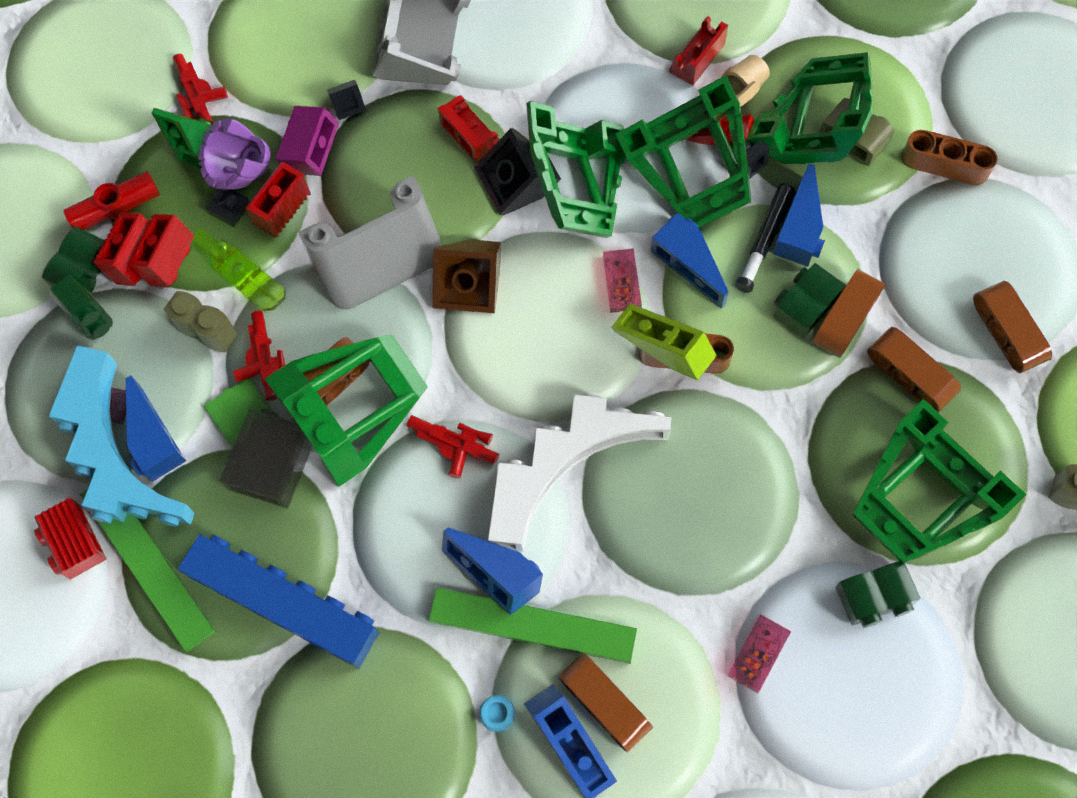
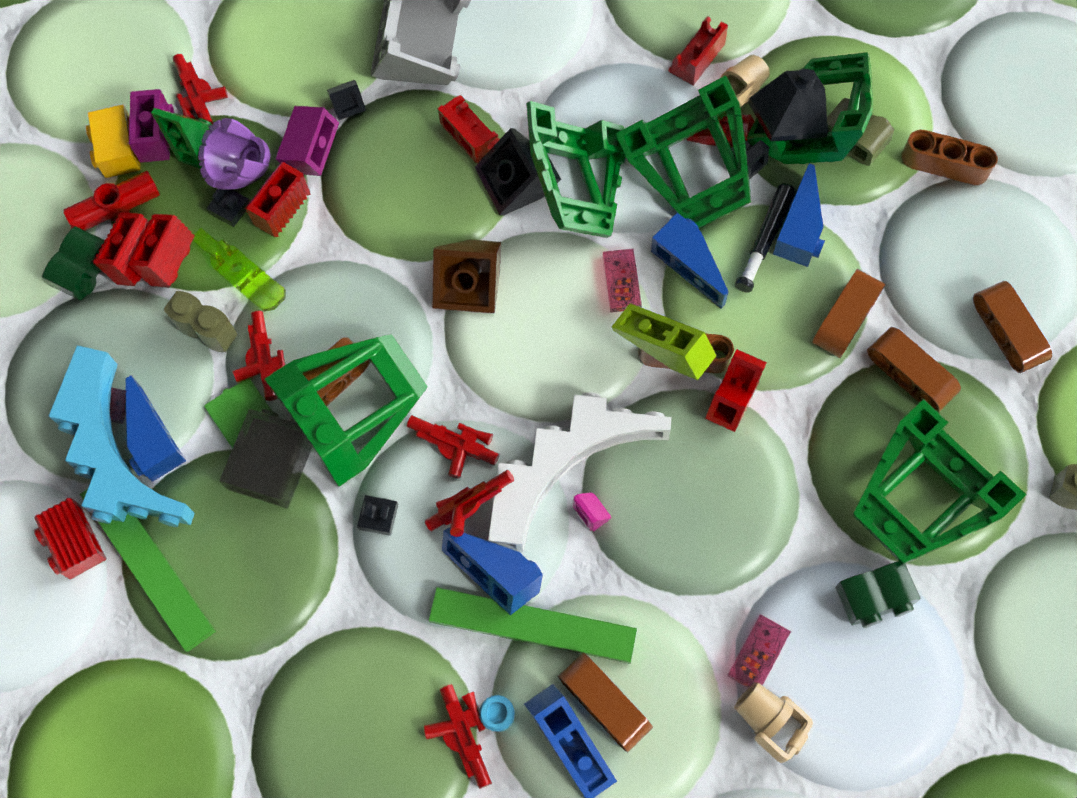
(81, 307): dark green brick -> none
(110, 142): none -> yellow brick
(144, 133): none -> magenta brick
(280, 601): blue brick -> none
(377, 253): light grey windscreen -> none
(377, 515): none -> black tile
(459, 735): none -> red piece
(466, 503): none -> red piece
(590, 510): none -> dark pink slope
(736, 390): none -> red brick
(768, 715): none -> tan piece
(792, 107): none -> black slope
(808, 300): dark green brick -> none

